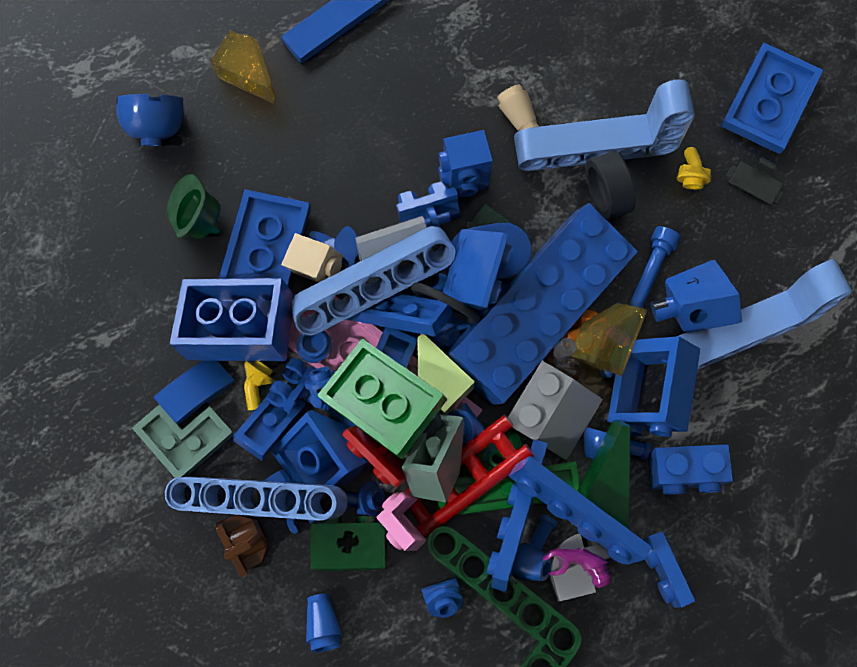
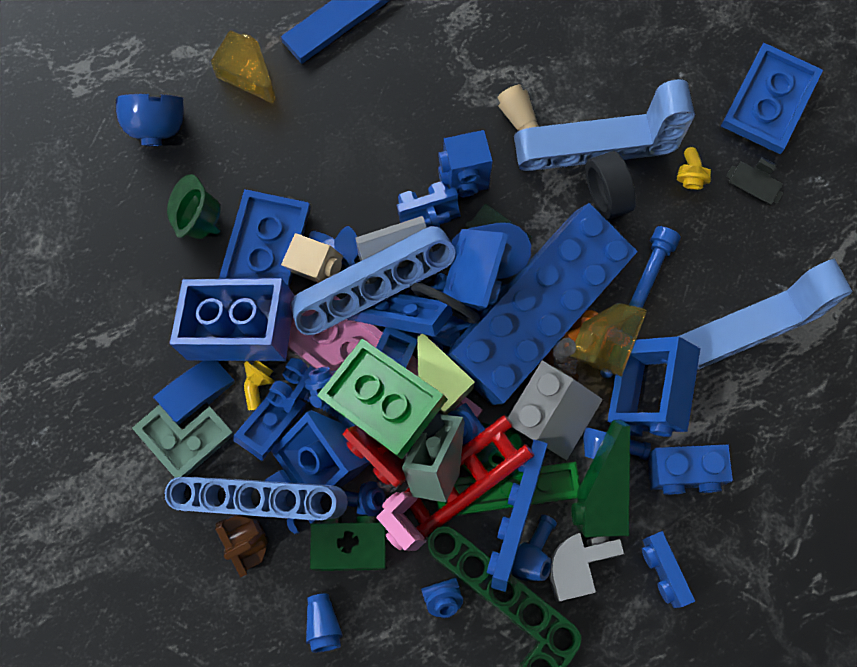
(314, 347): blue plate -> none
(571, 505): blue plate -> none
(590, 562): magenta piece -> none
(699, 299): blue torso -> none

